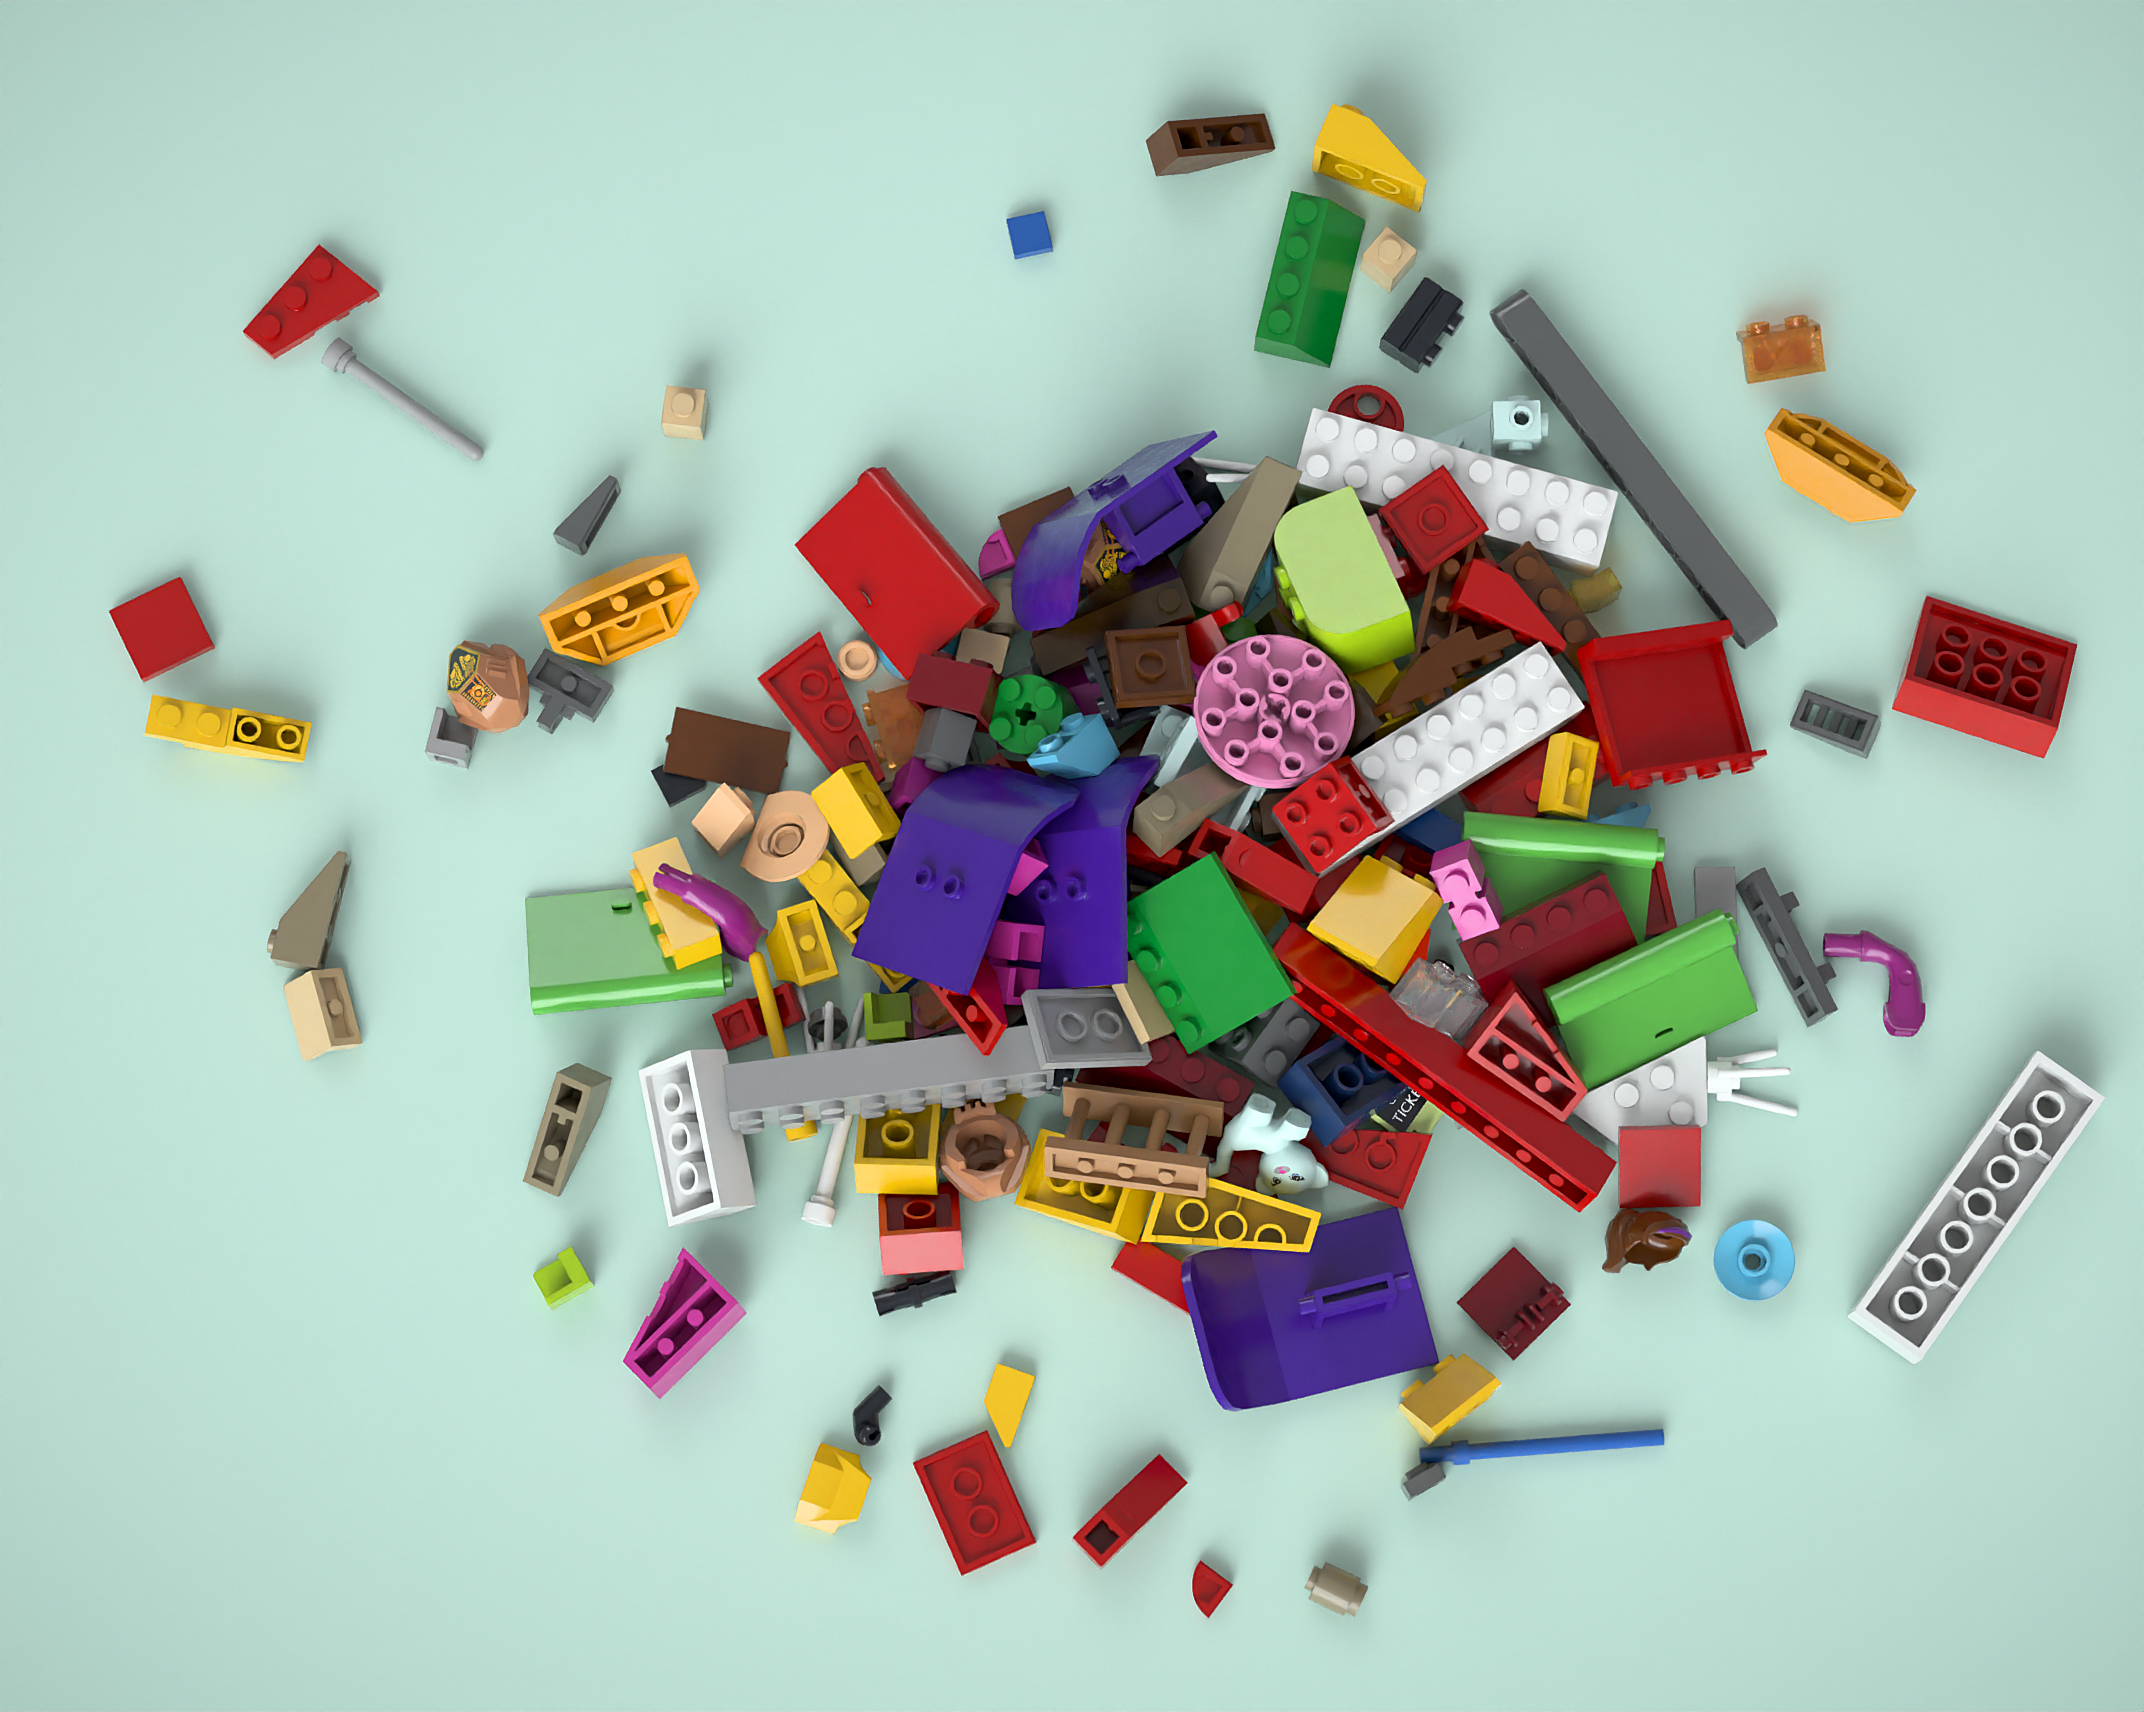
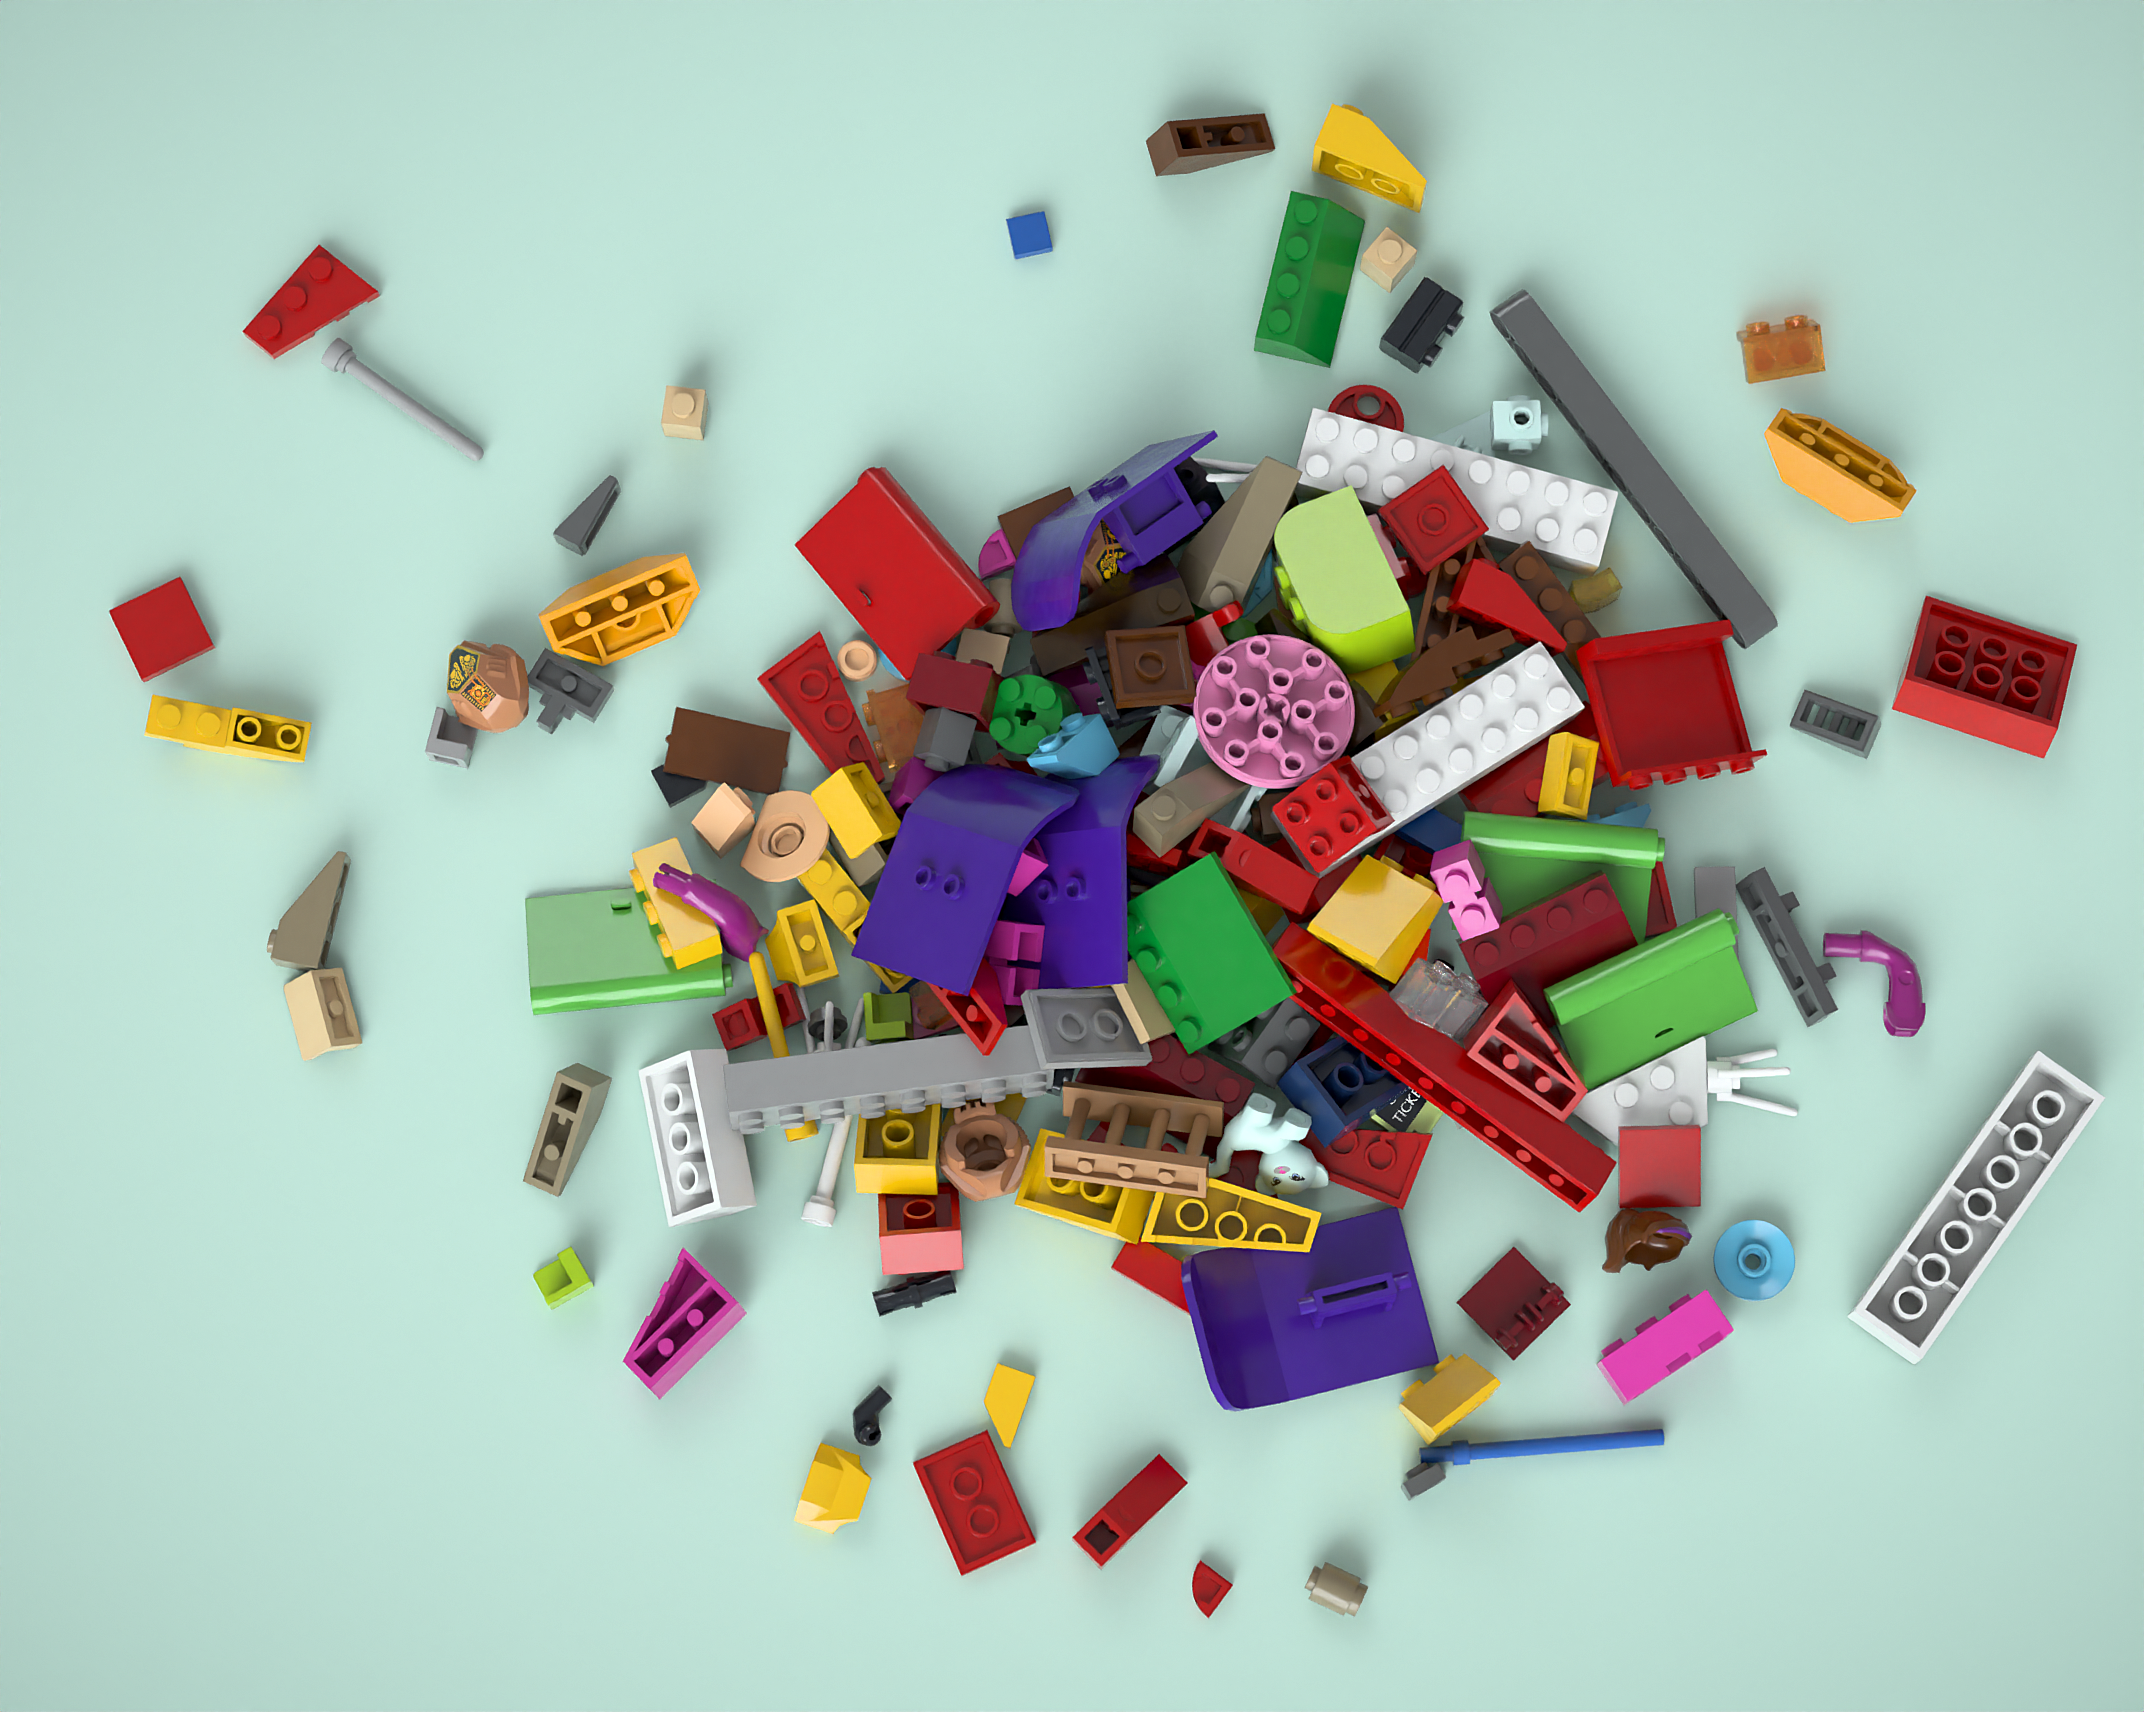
(1664, 1345): none -> dark pink wedge

